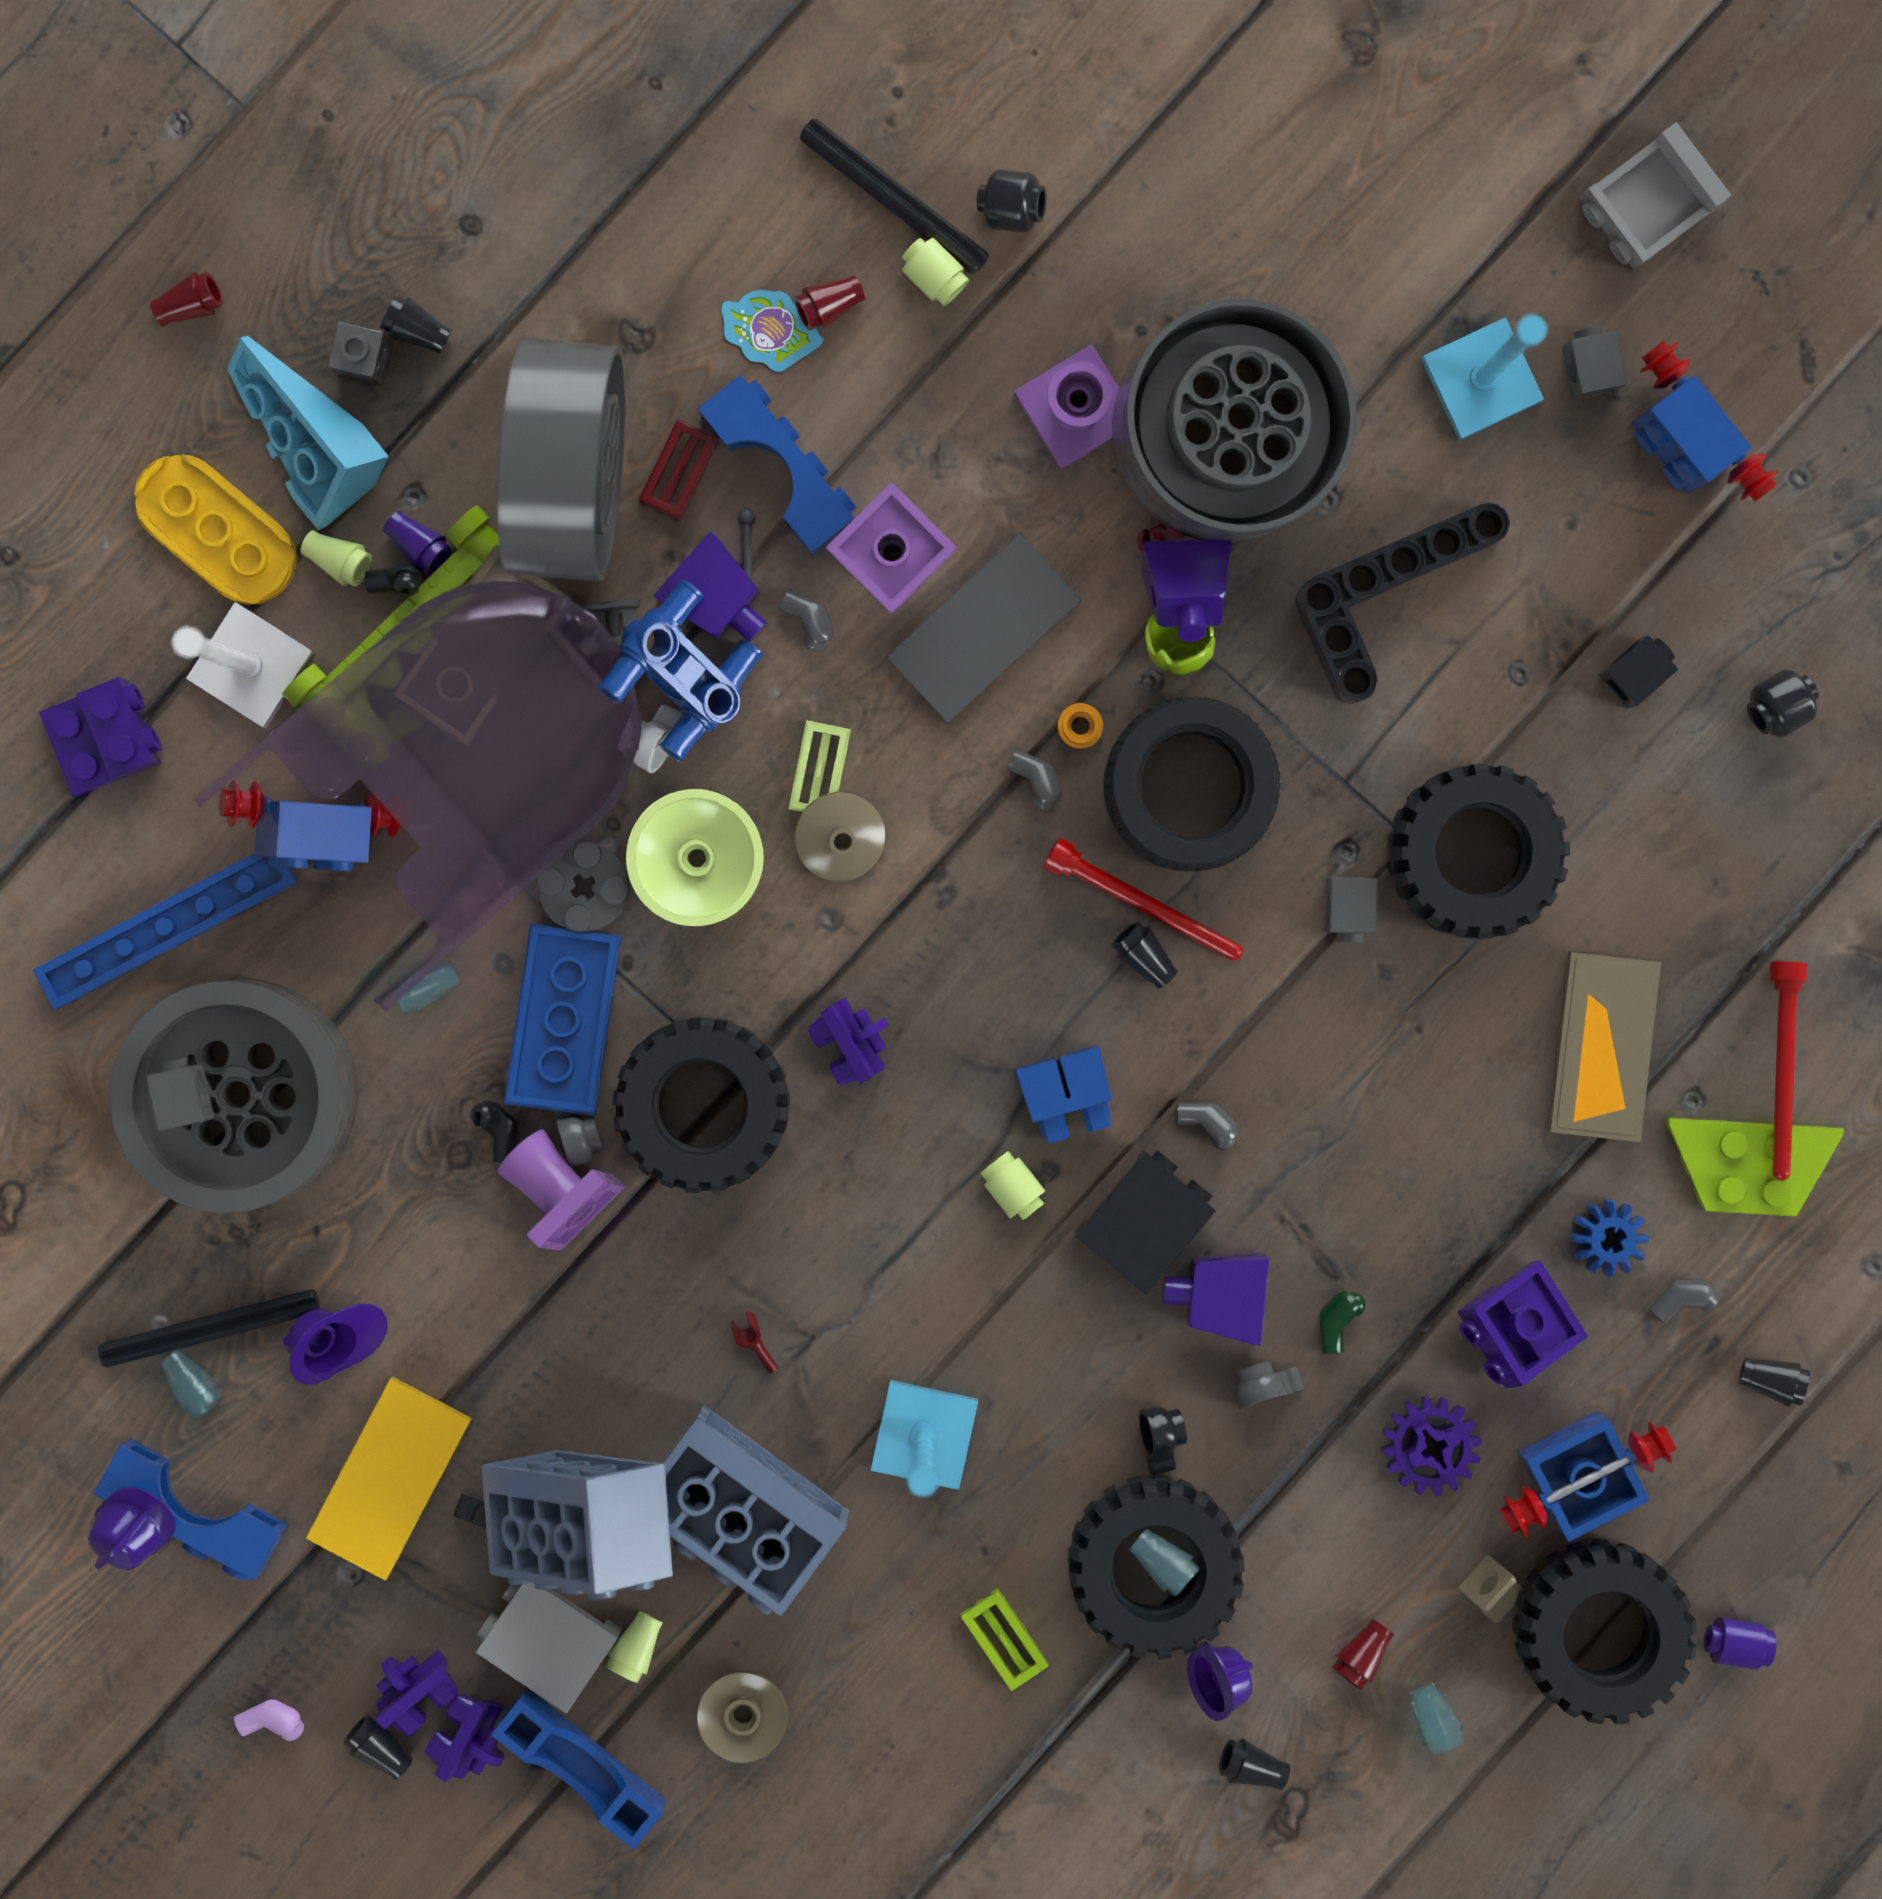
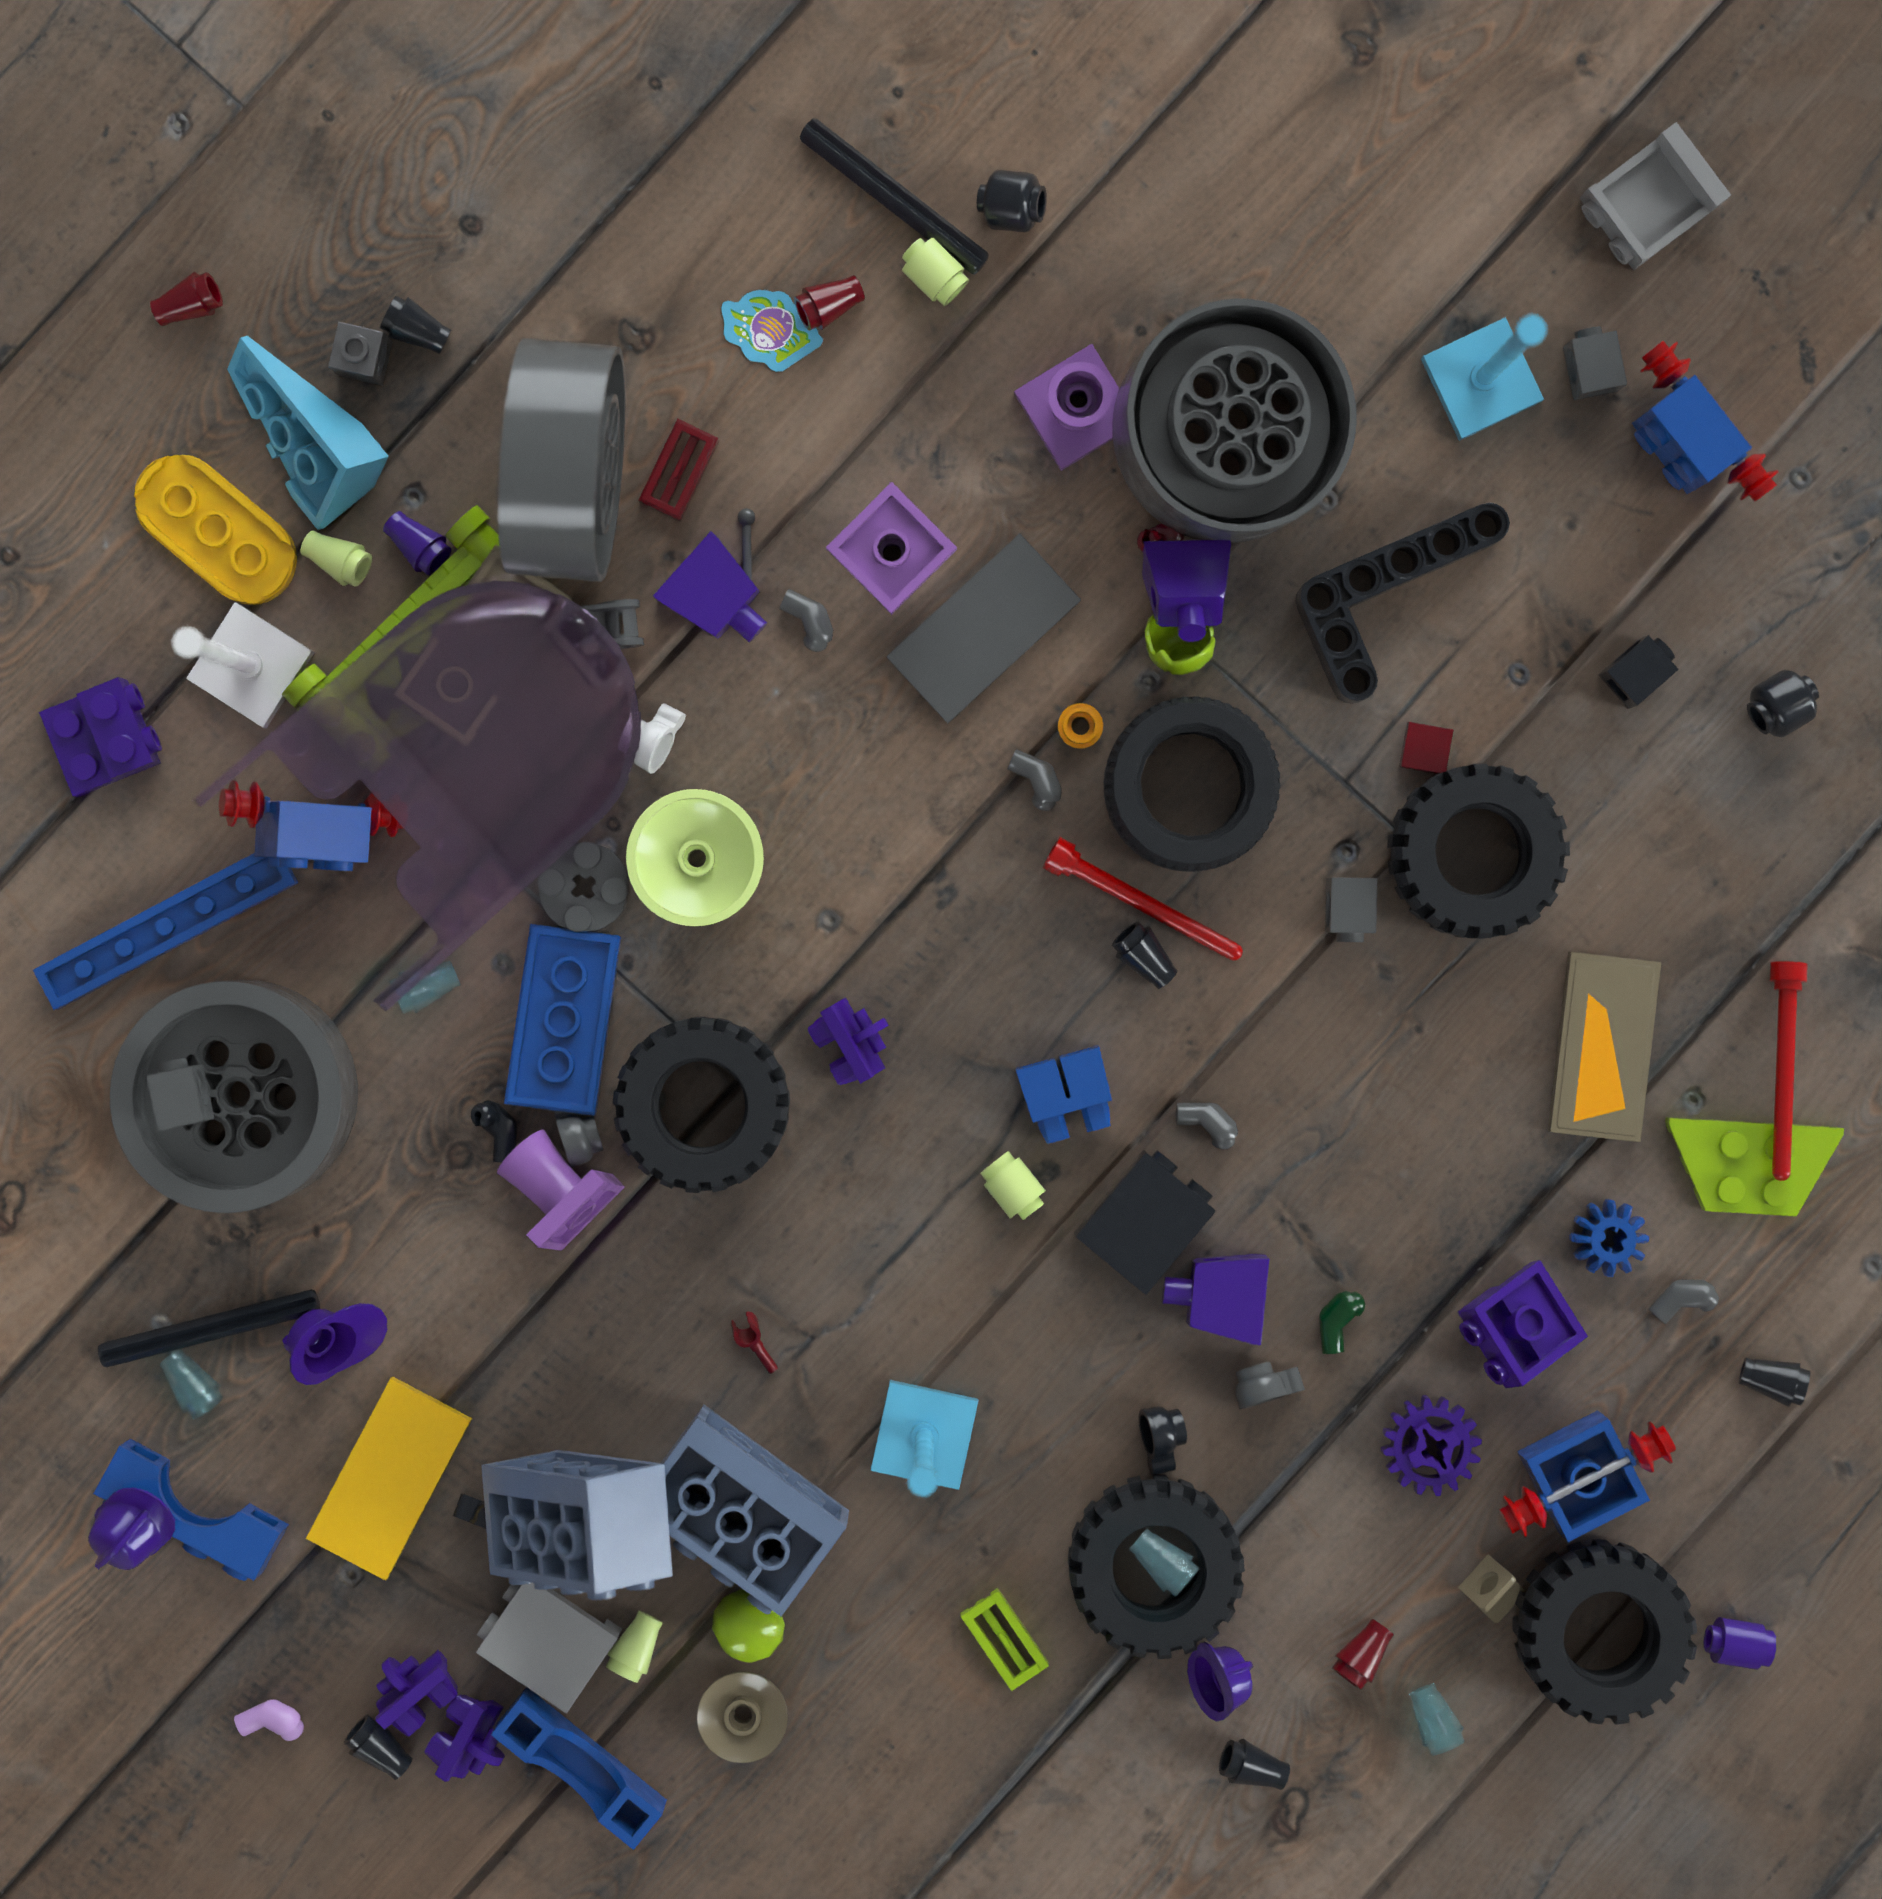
(401, 578): black arm -> none
(680, 670): blue piece -> none
(743, 420): blue arch -> none
(745, 1630): none -> lime hair
(828, 731): yellowish green tile -> none
(835, 815): dark tan dish -> none
(1426, 748): none -> dark red tile

